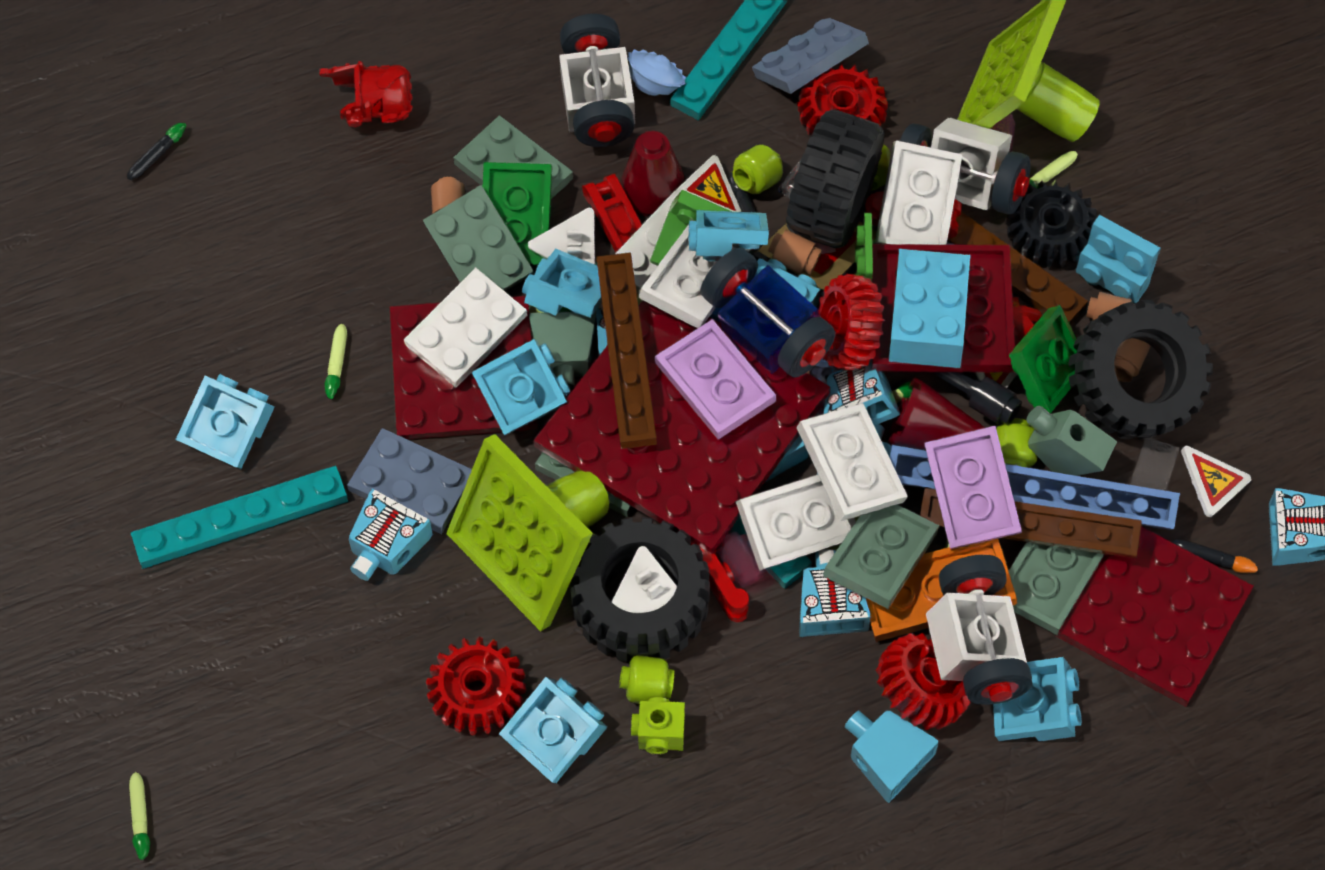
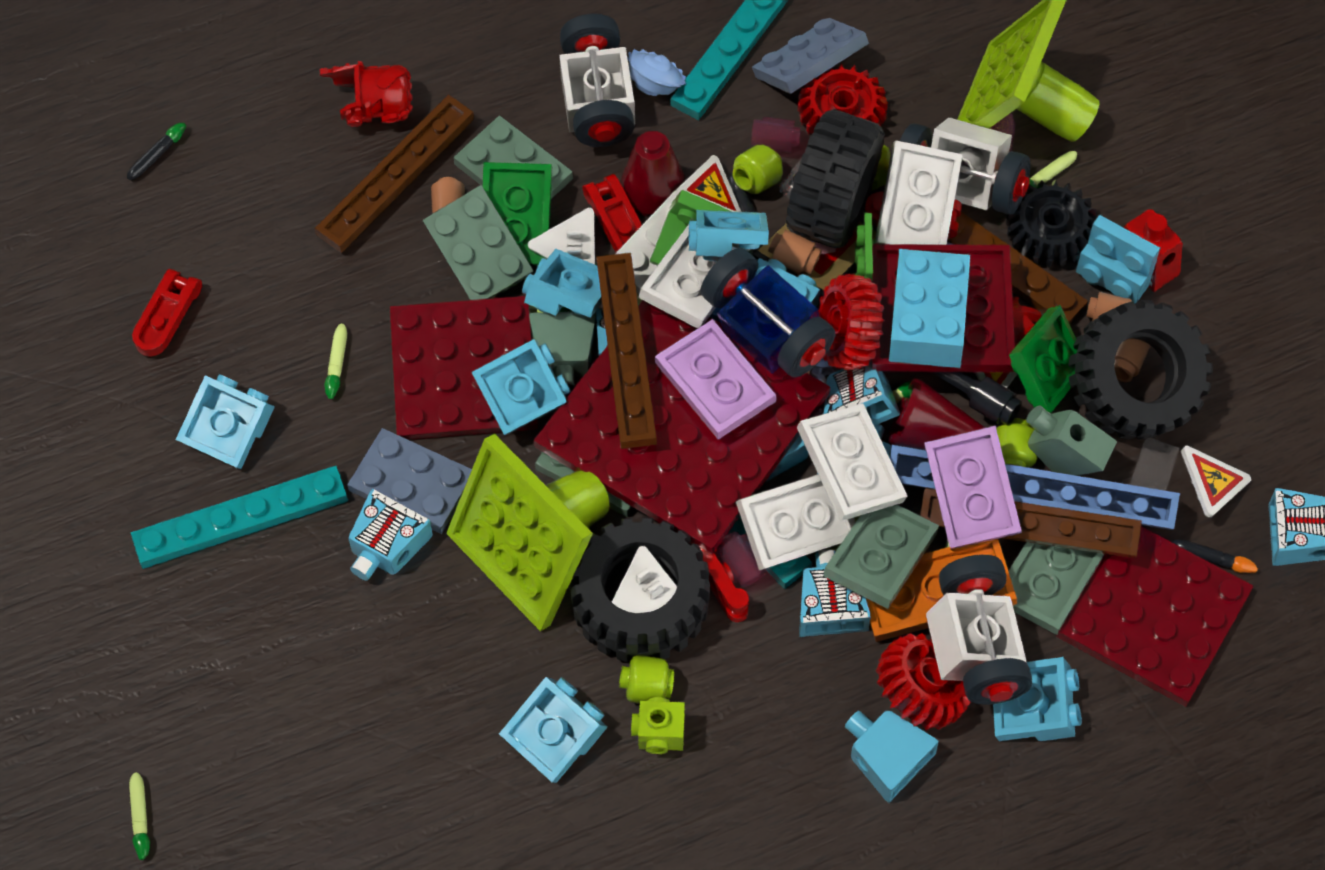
(165, 312): none -> red plate
(394, 173): none -> reddish brown plate
(465, 327): white plate -> none
(479, 707): red gear -> none
(776, 134): none -> clear pink brick
(1154, 229): none -> red torso

